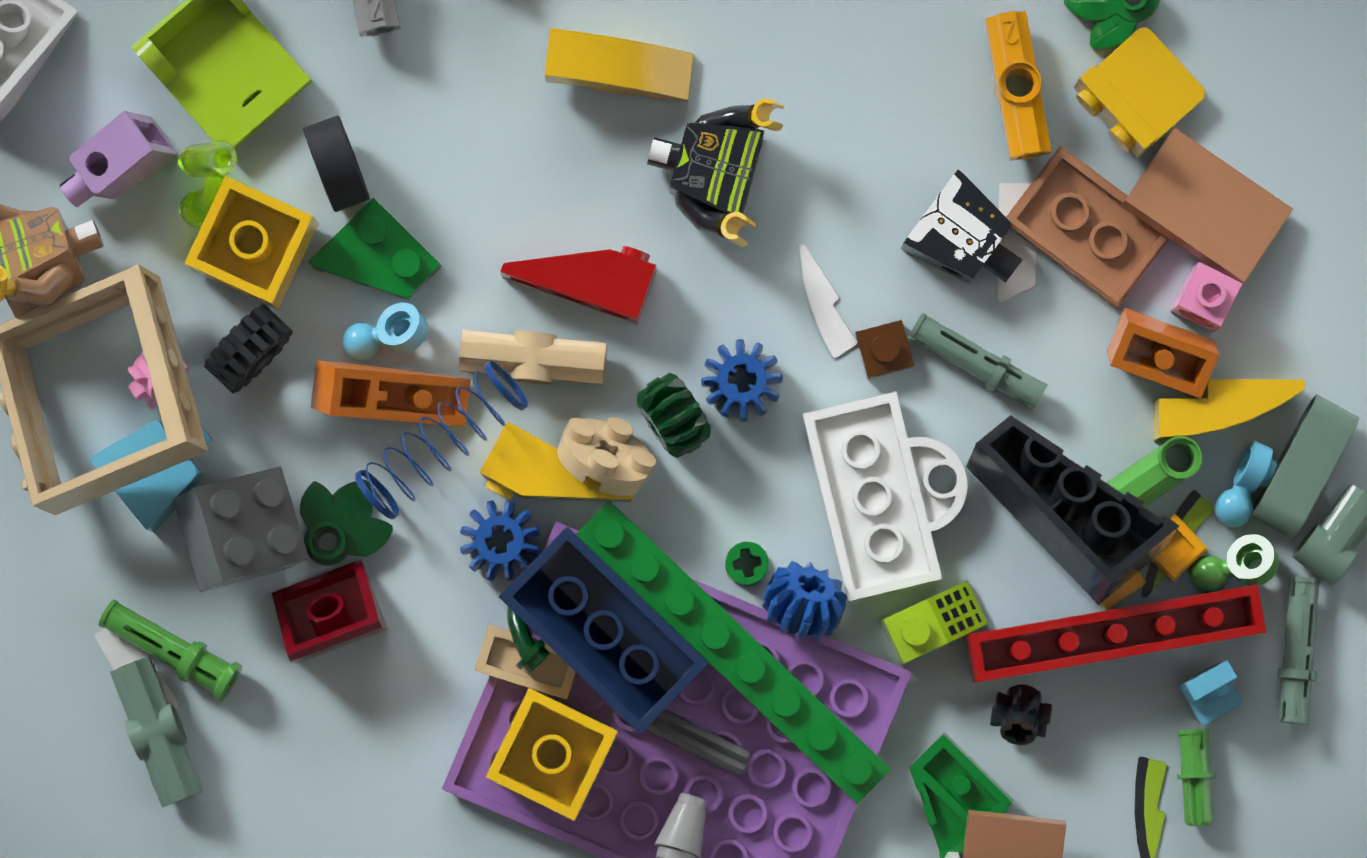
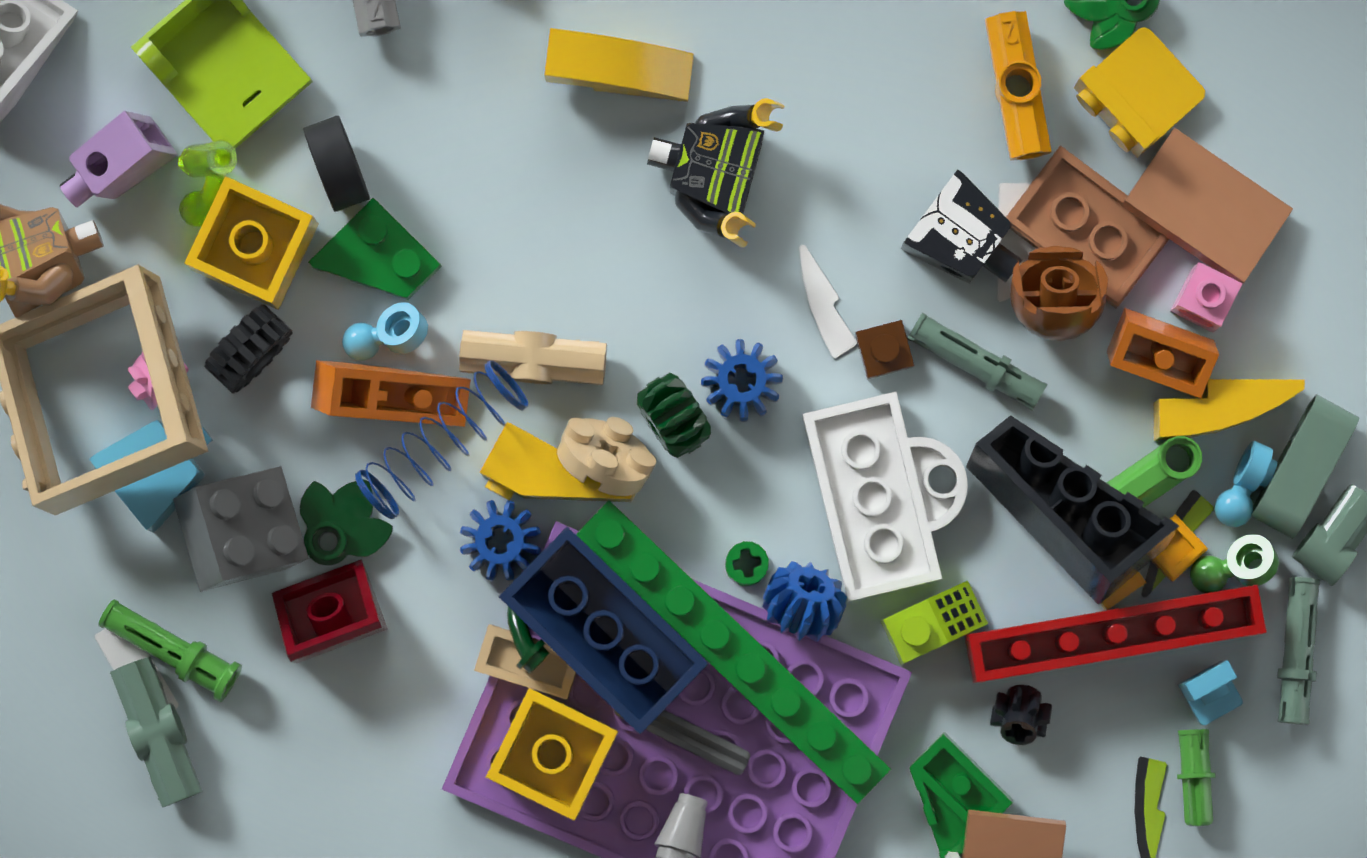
(596, 279): red slope -> none
(1058, 293): none -> dark orange cylinder

